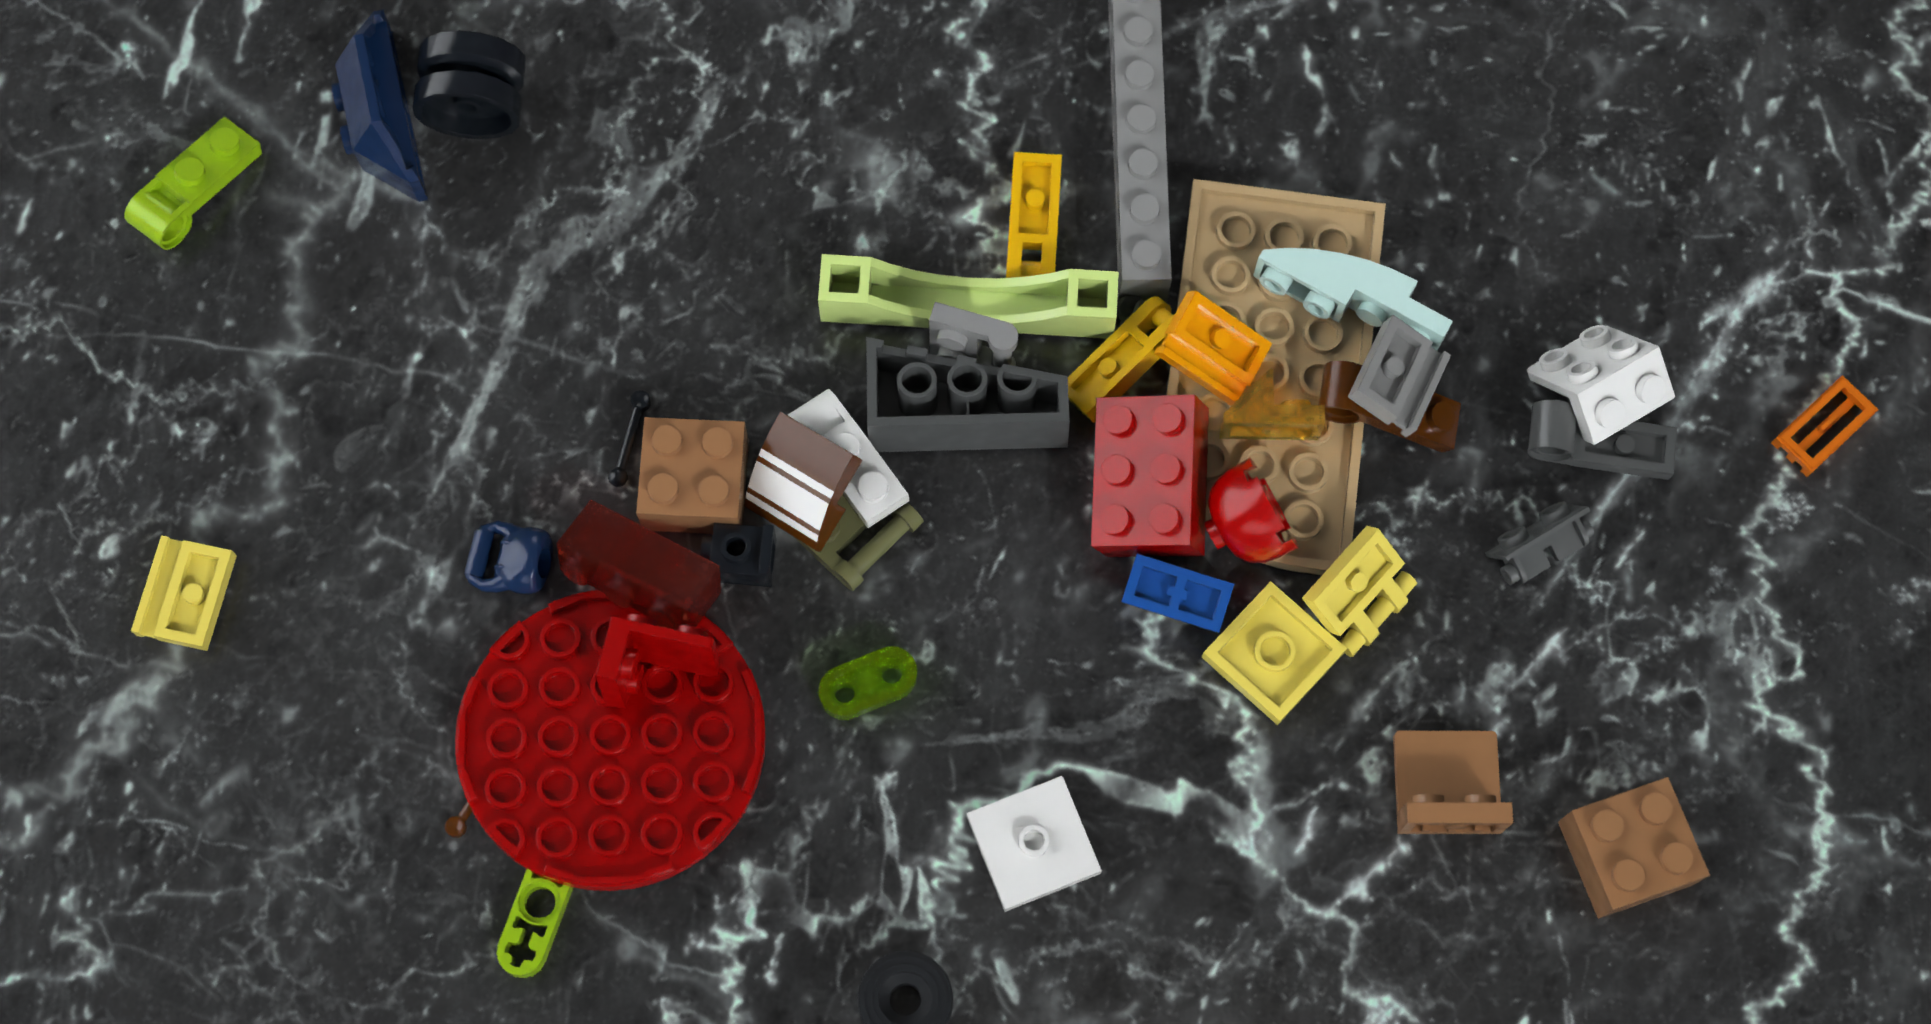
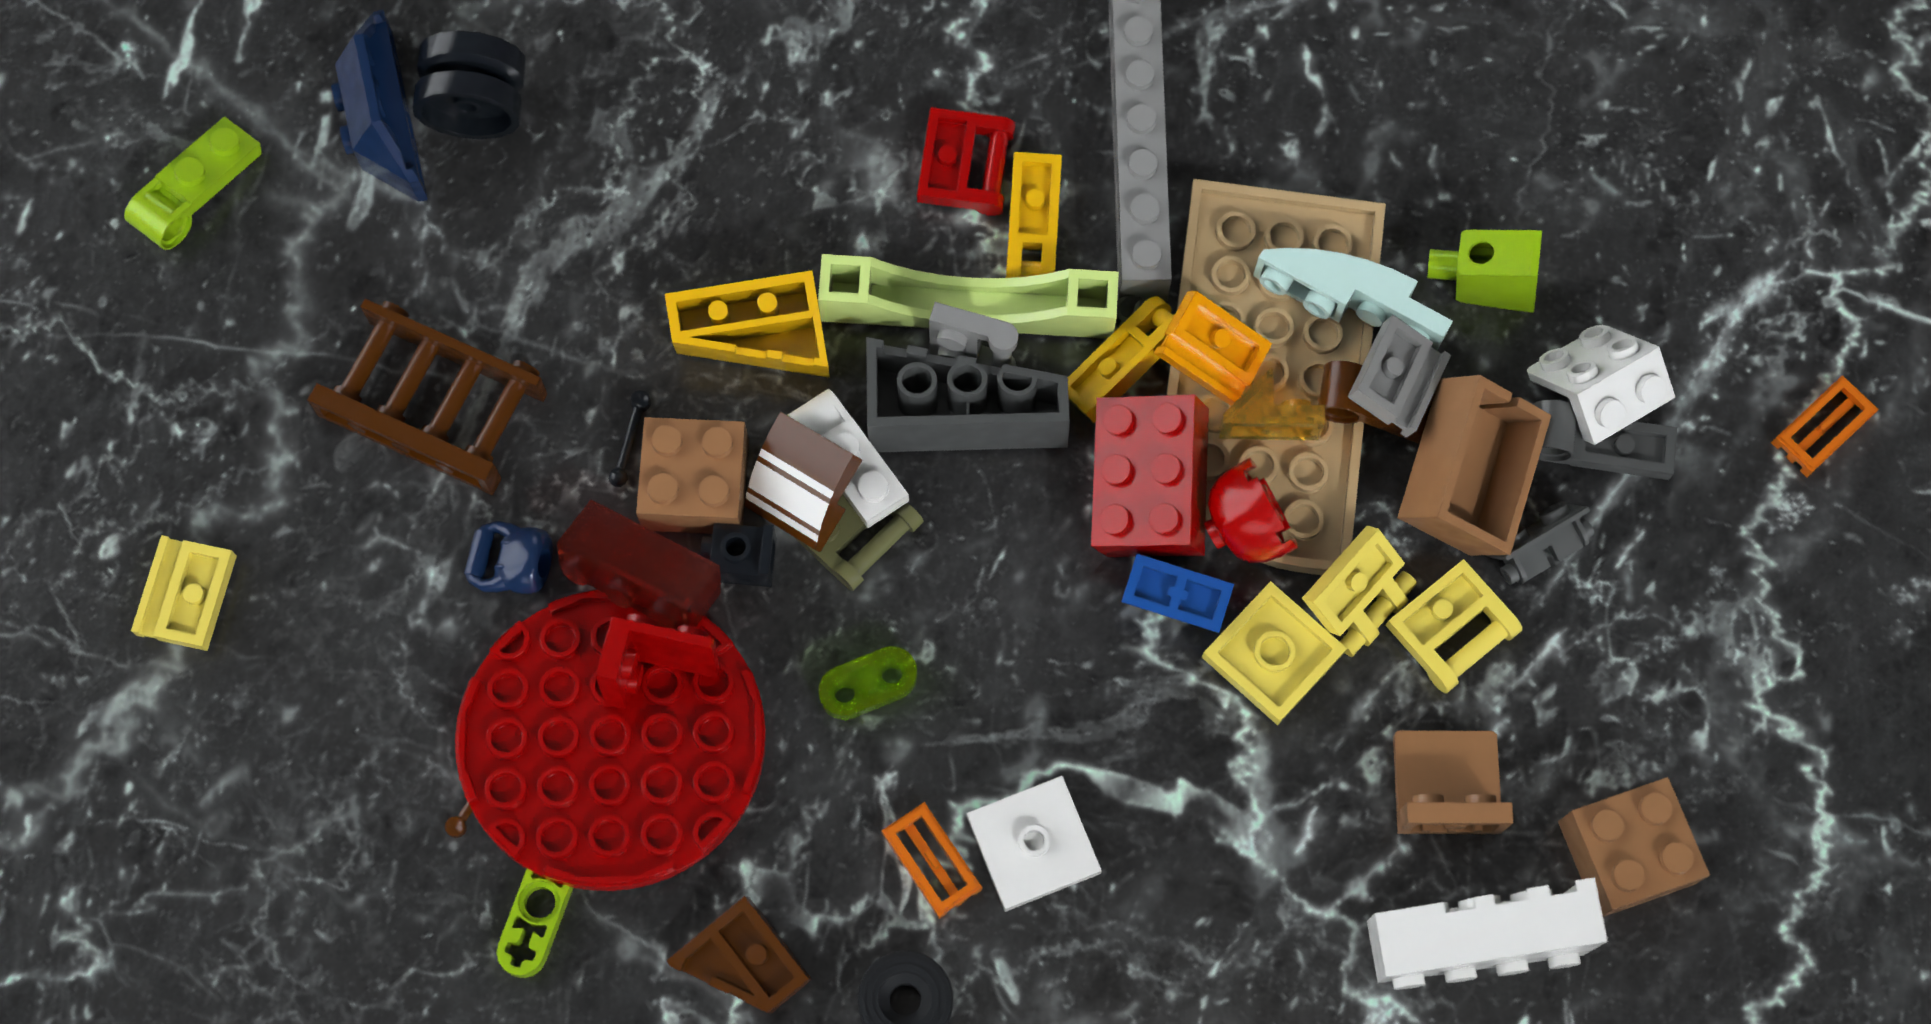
(430, 443): none -> reddish brown fence
(743, 958): none -> reddish brown wing
(752, 323): none -> yellow wedge
(949, 160): none -> red plate
(955, 897): none -> orange tile
(1442, 613): none -> light yellow plate
(1474, 466): none -> medium nougat piece
(1487, 935): none -> white wedge
(1492, 268): none -> lime torso

